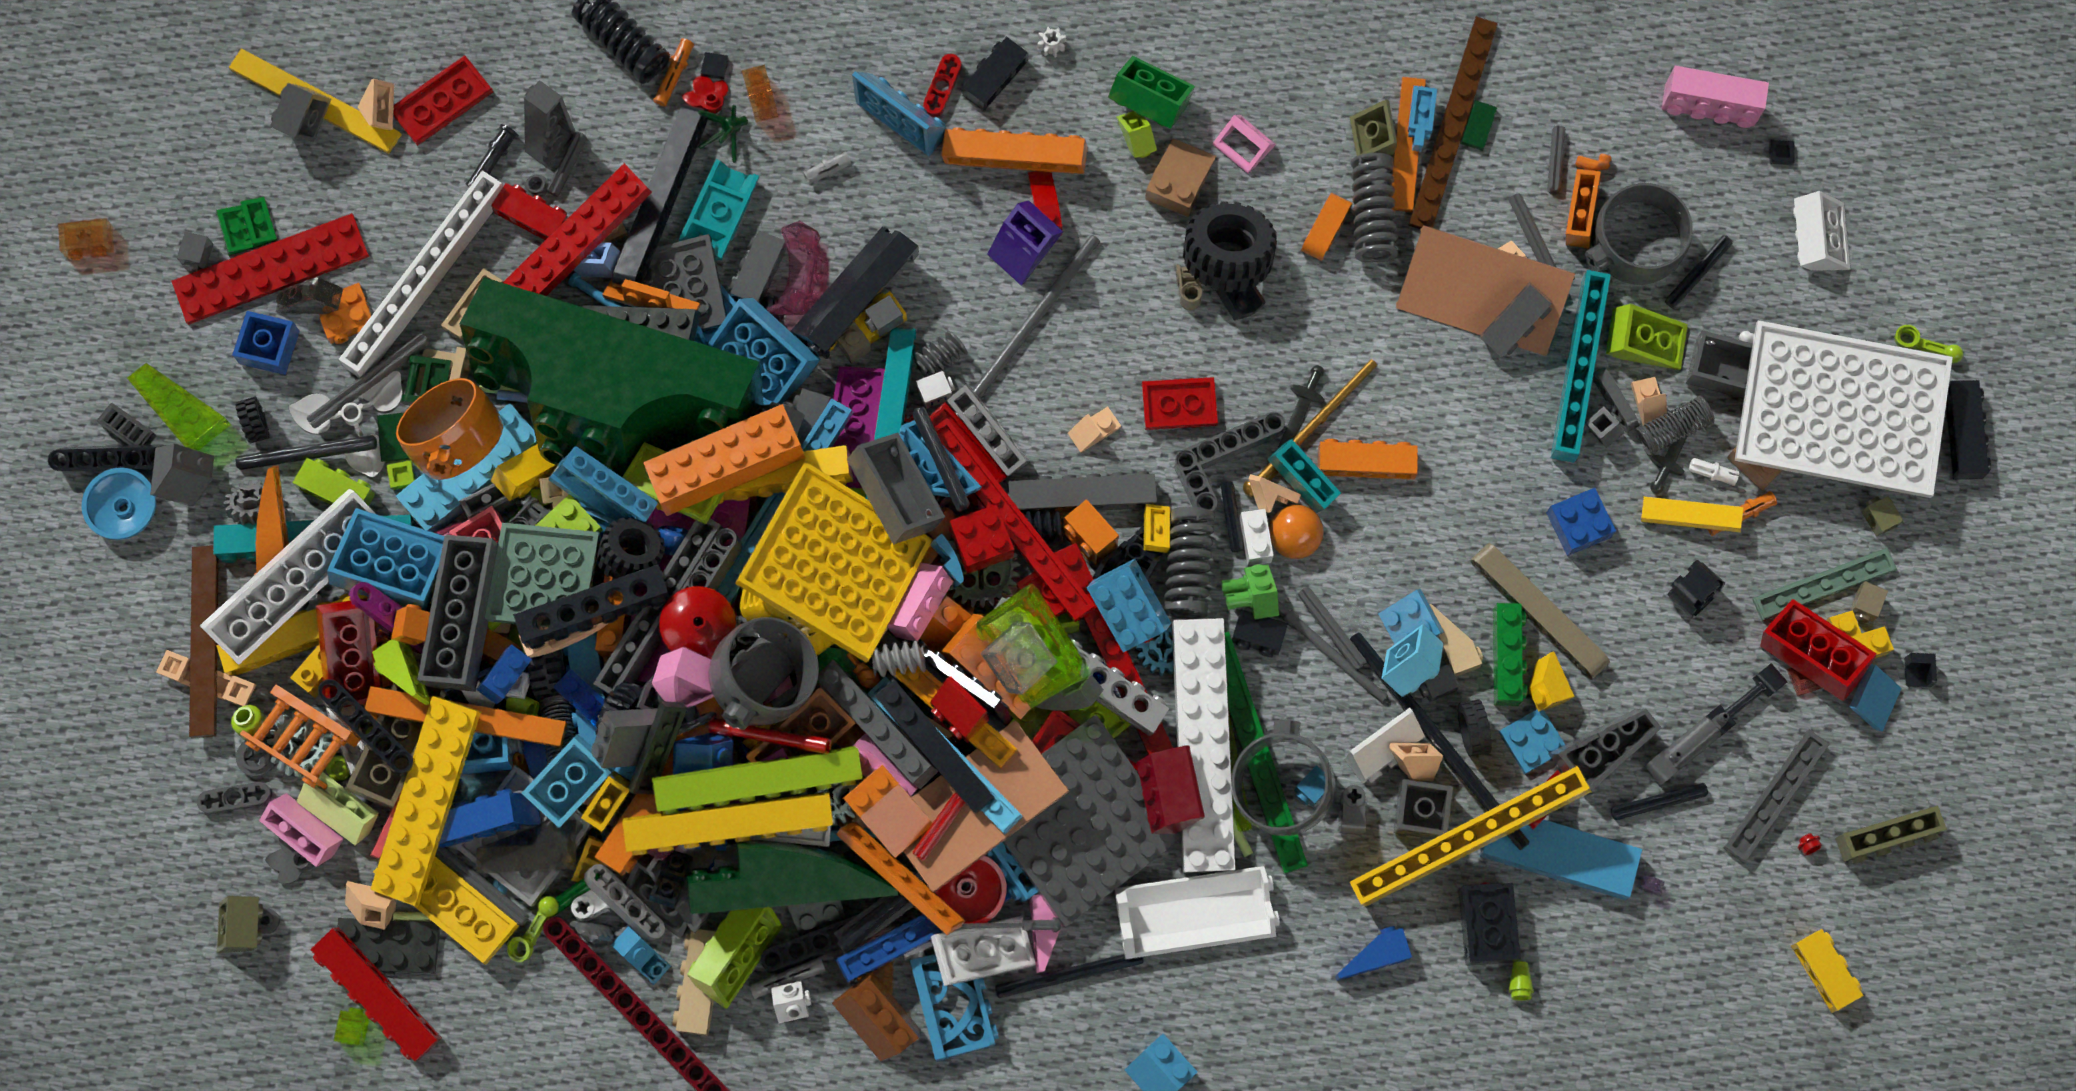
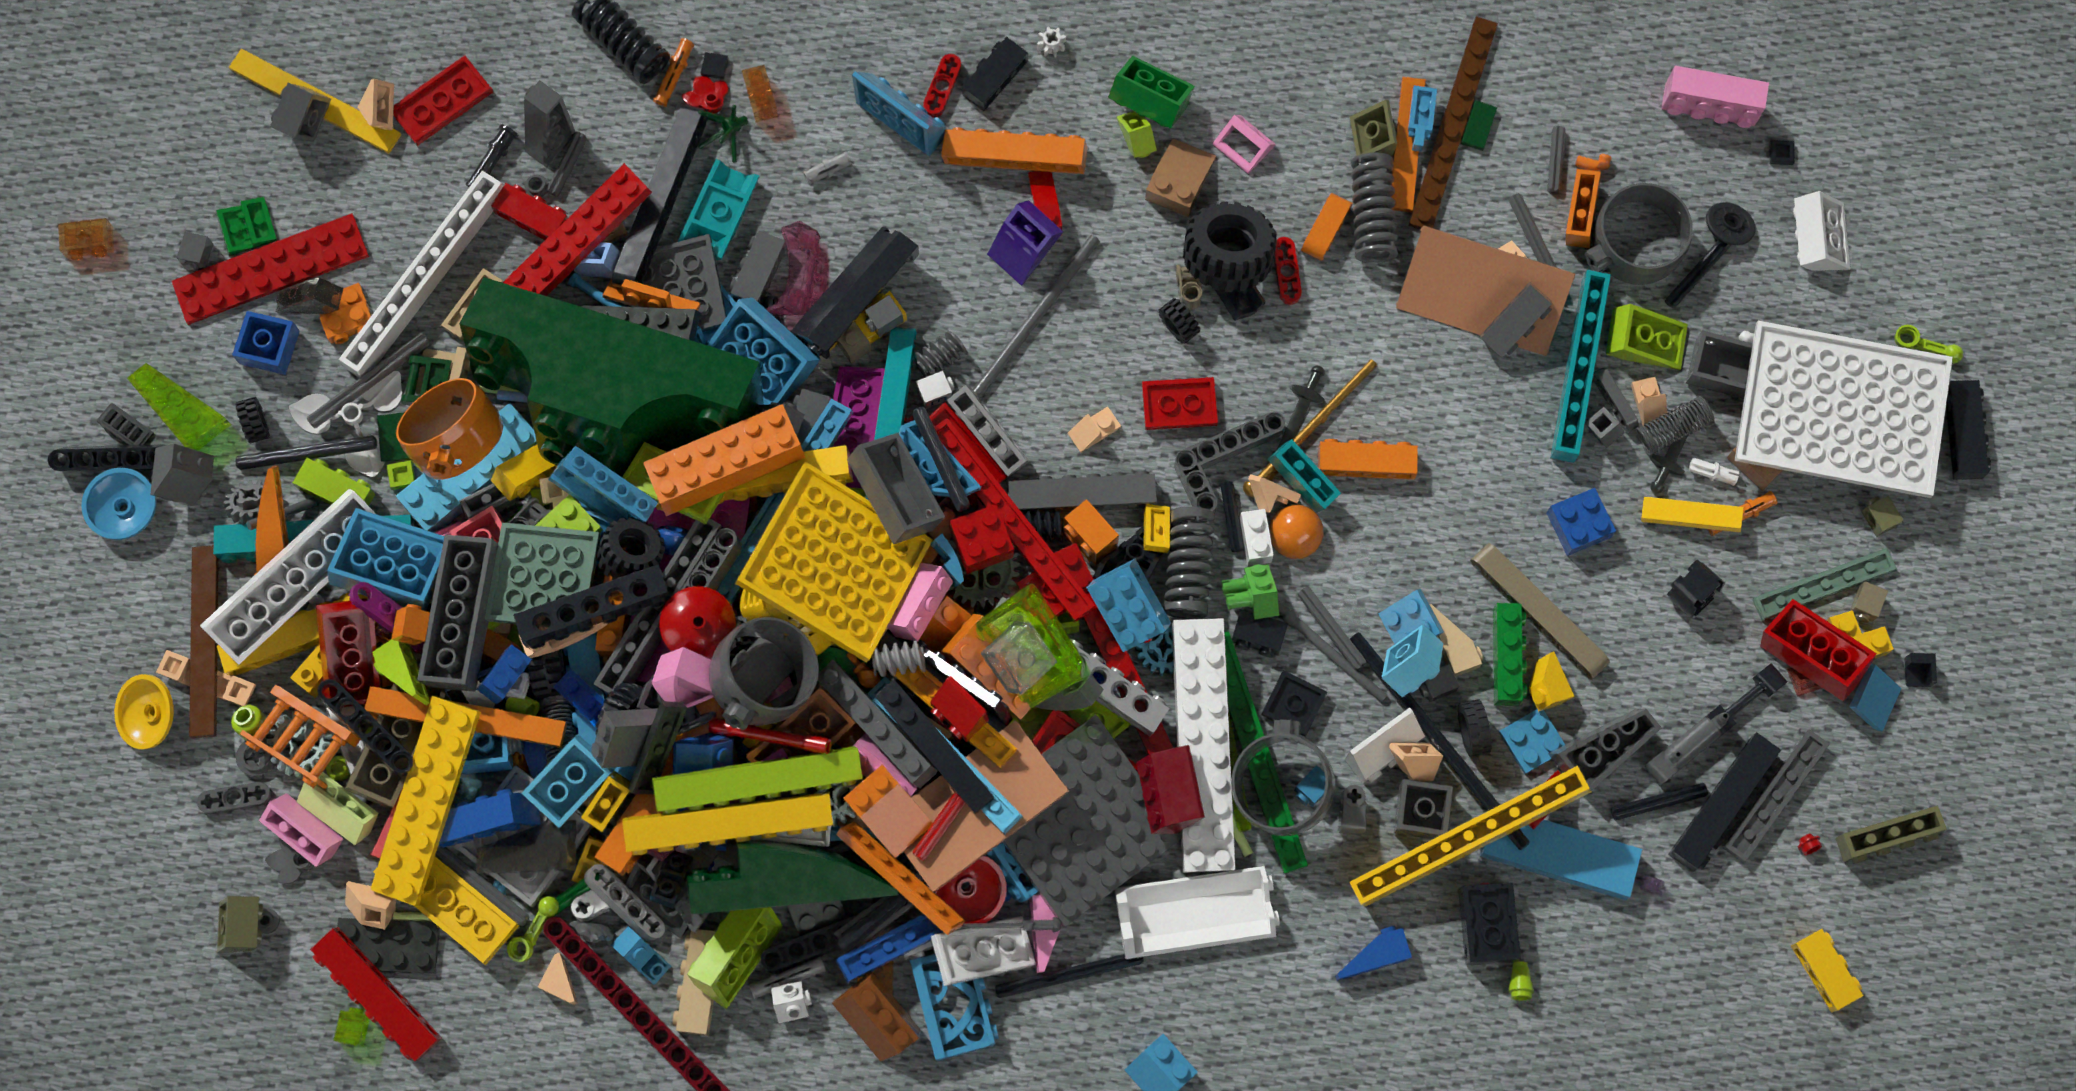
(144, 711): none -> yellow dish
(289, 510): none -> dark grey bar
(557, 980): none -> light nougat slope
(1179, 320): none -> black tyre
(1294, 701): none -> black plate
(1296, 286): none -> red beam
(1724, 803): none -> black brick
(1738, 235): none -> black wheel

